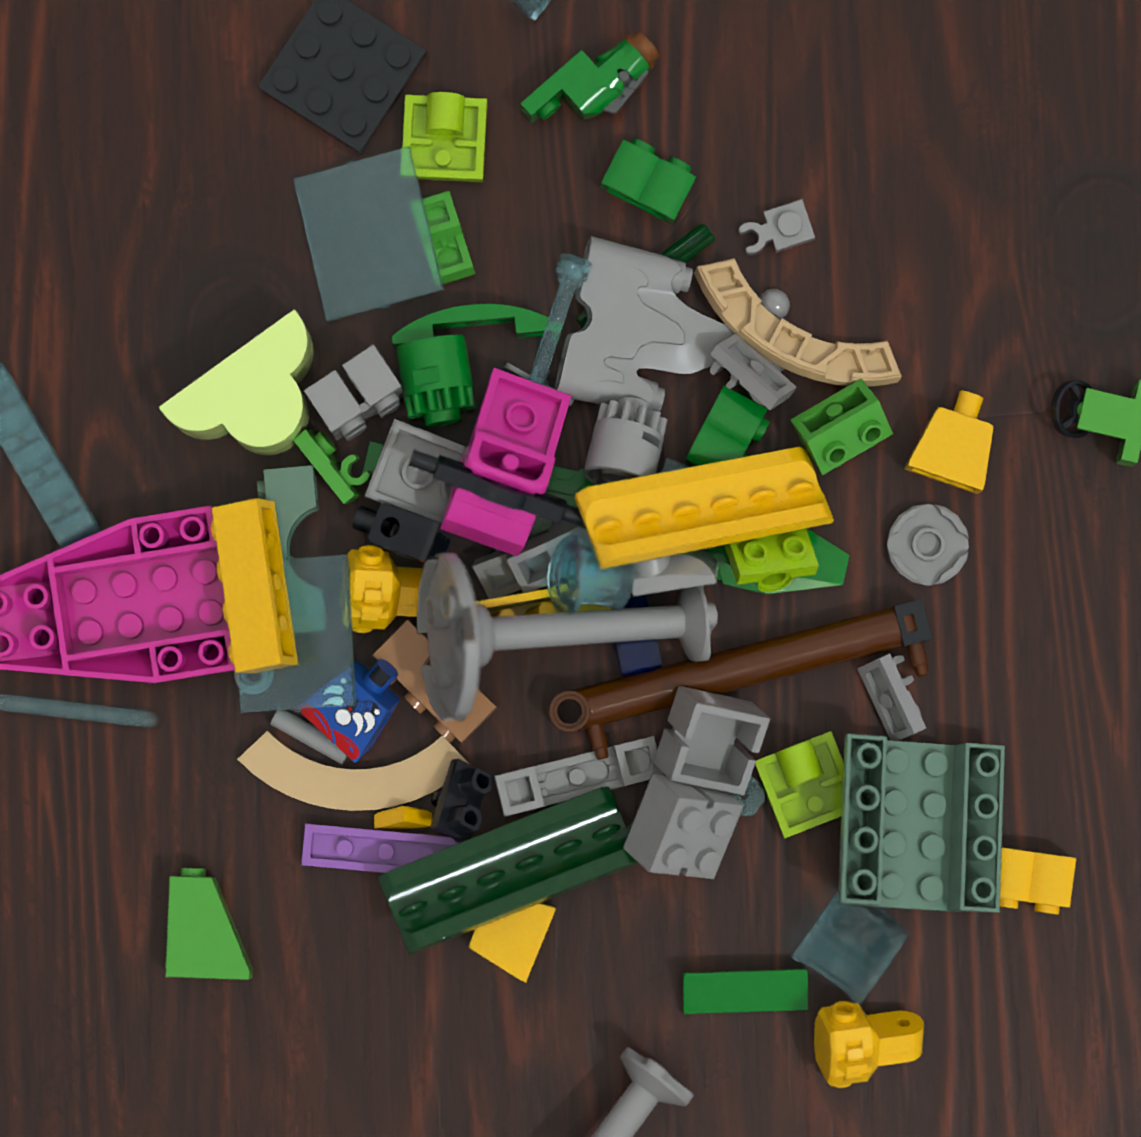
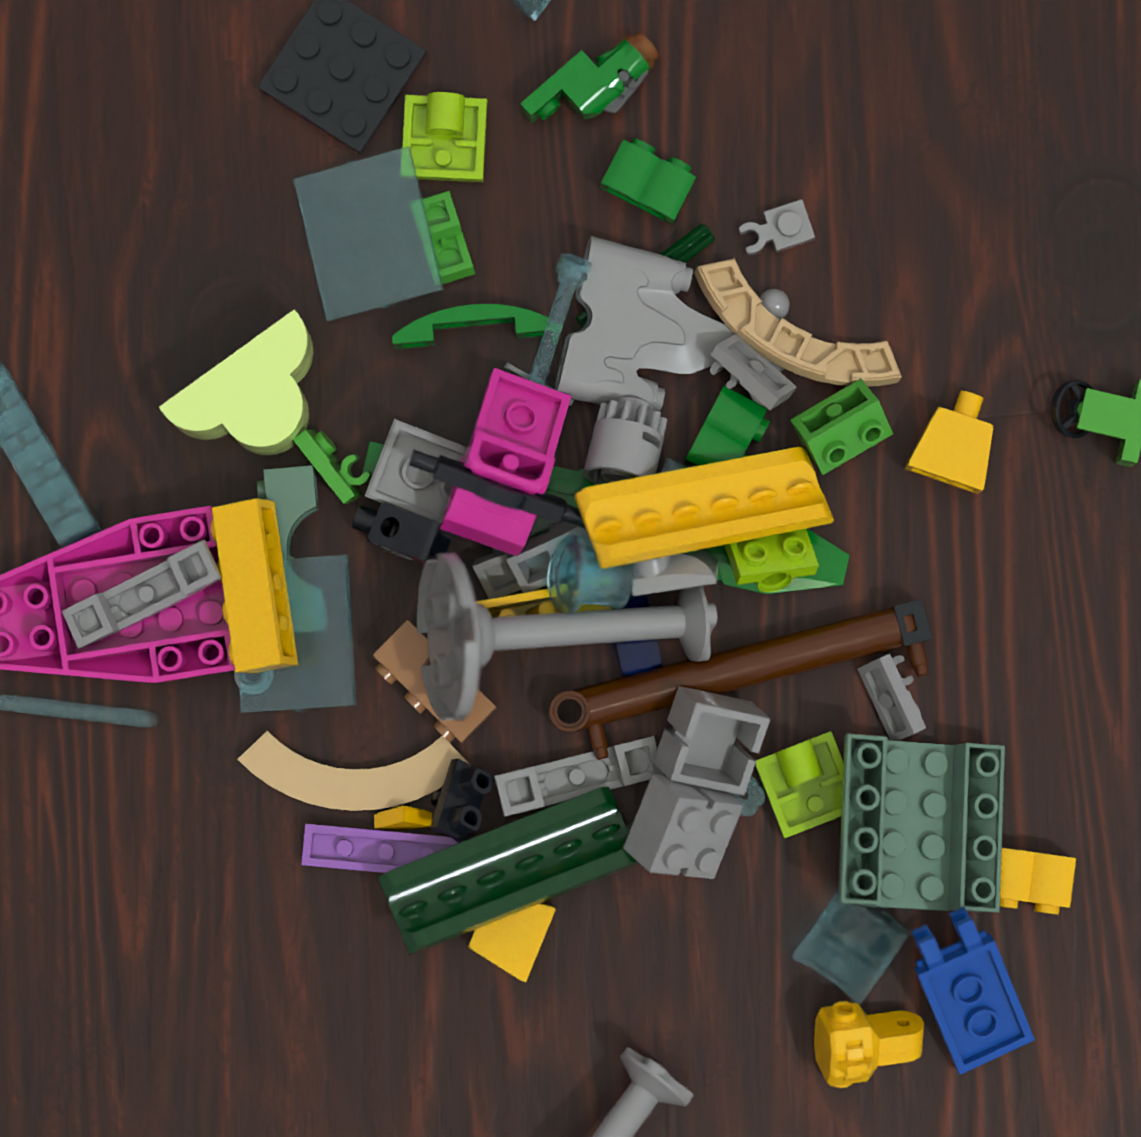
(142, 595): none -> light grey slope
(202, 931): bright green slope -> none
(307, 734): light grey piece -> none
(359, 726): blue torso -> none
(373, 382): light grey piece -> none
(380, 589): yellow piece -> none
(436, 379): green gear -> none
(745, 990): green slope -> none
(927, 544): light grey tile -> none
(970, 994): none -> blue tile

